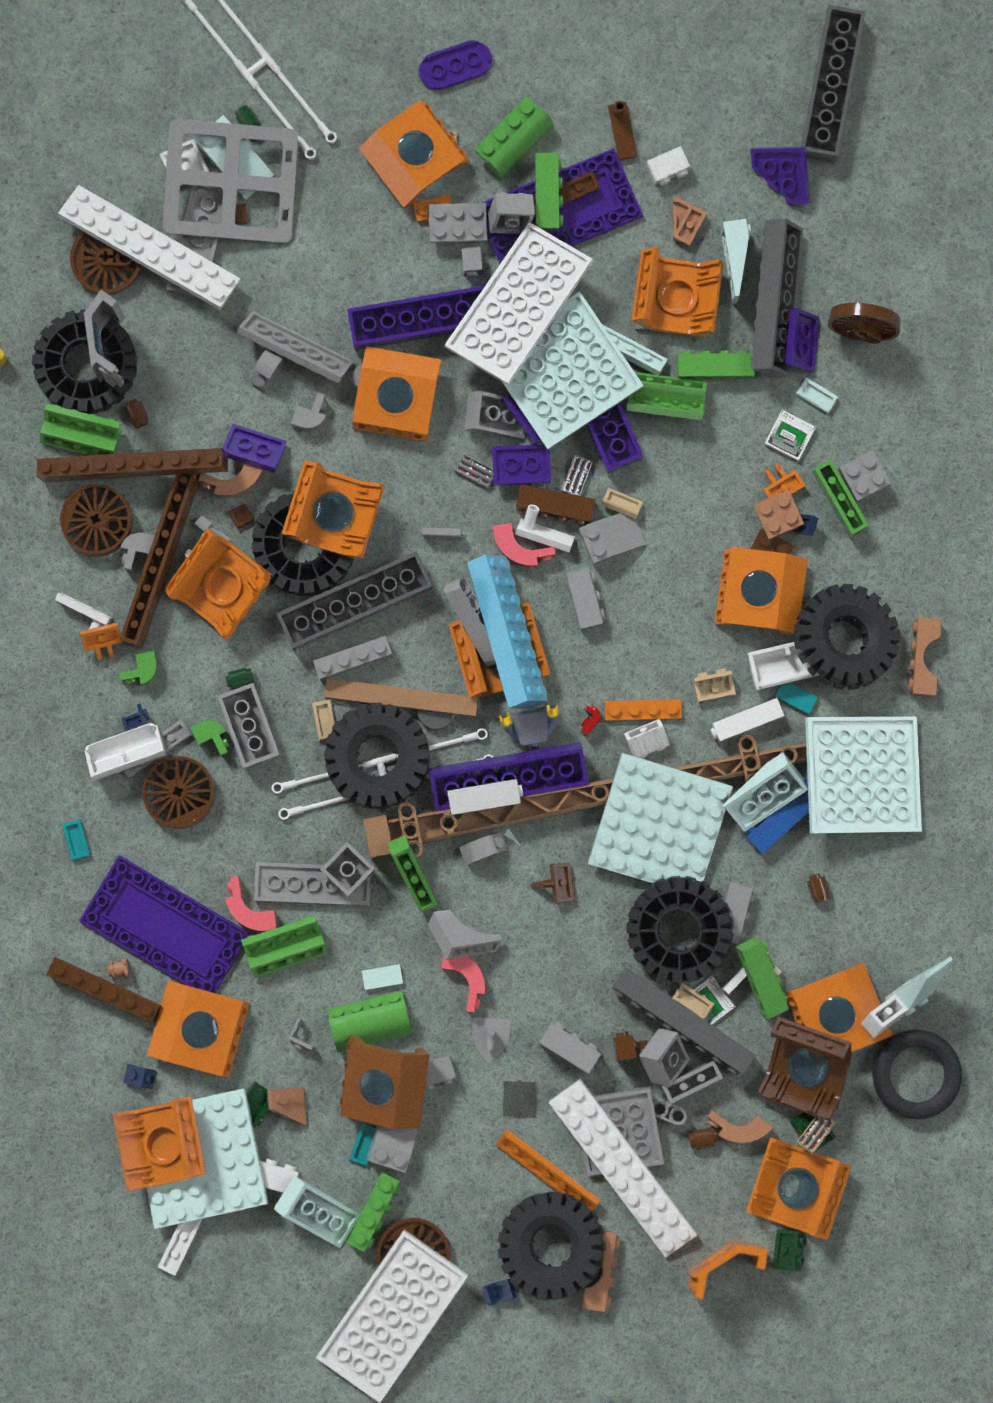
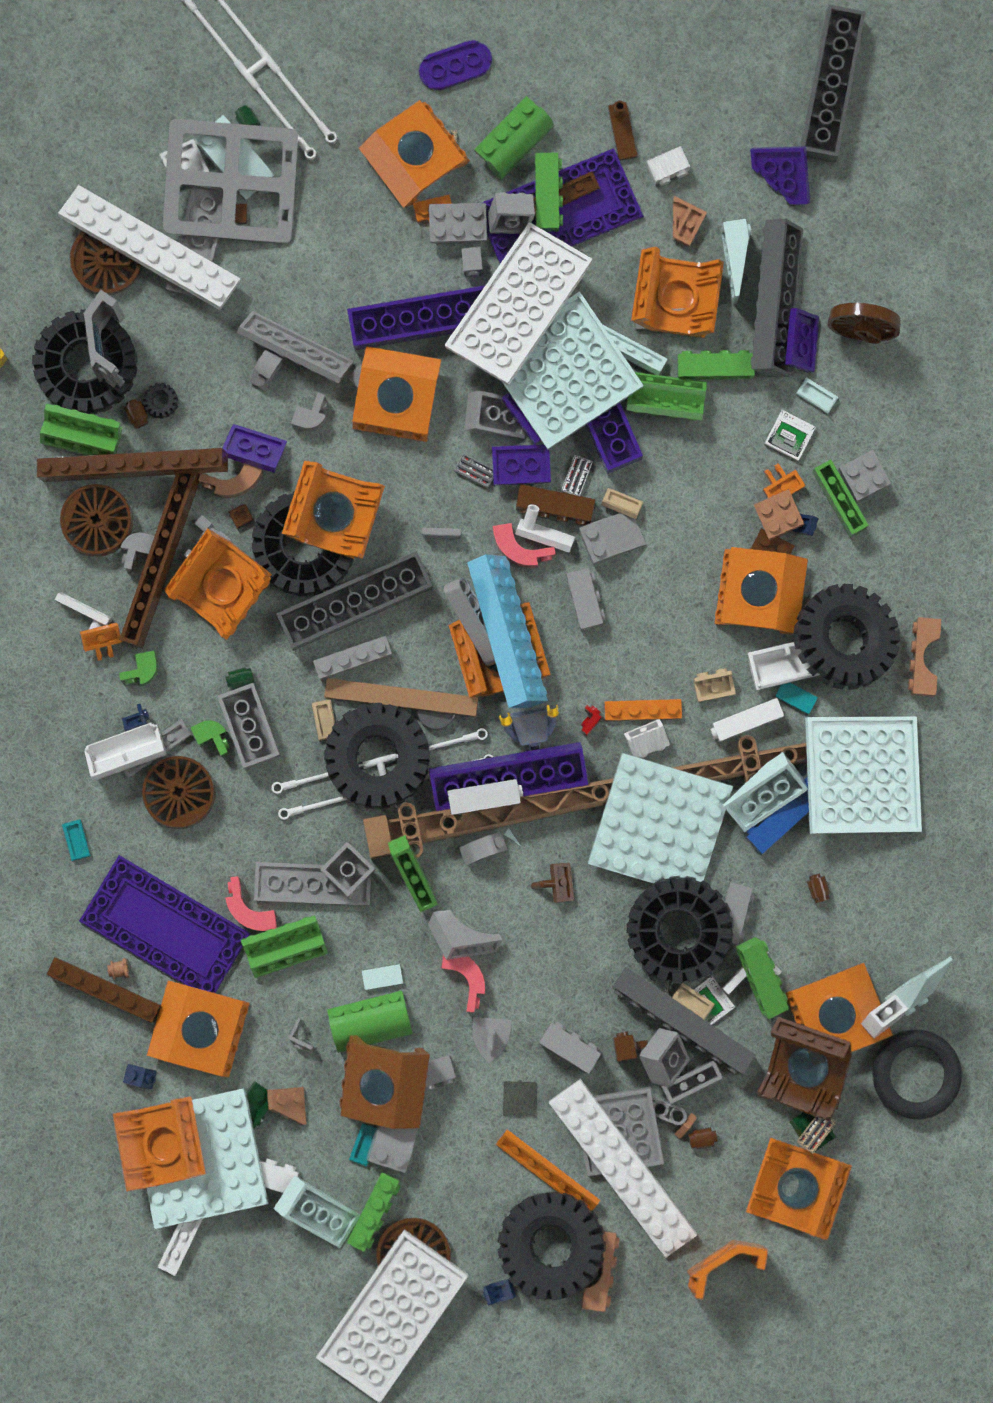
(160, 389): none -> black tyre
(685, 1126): none -> nougat tile
(741, 1134): nougat arch -> none
(789, 1250): dark green bracket -> none

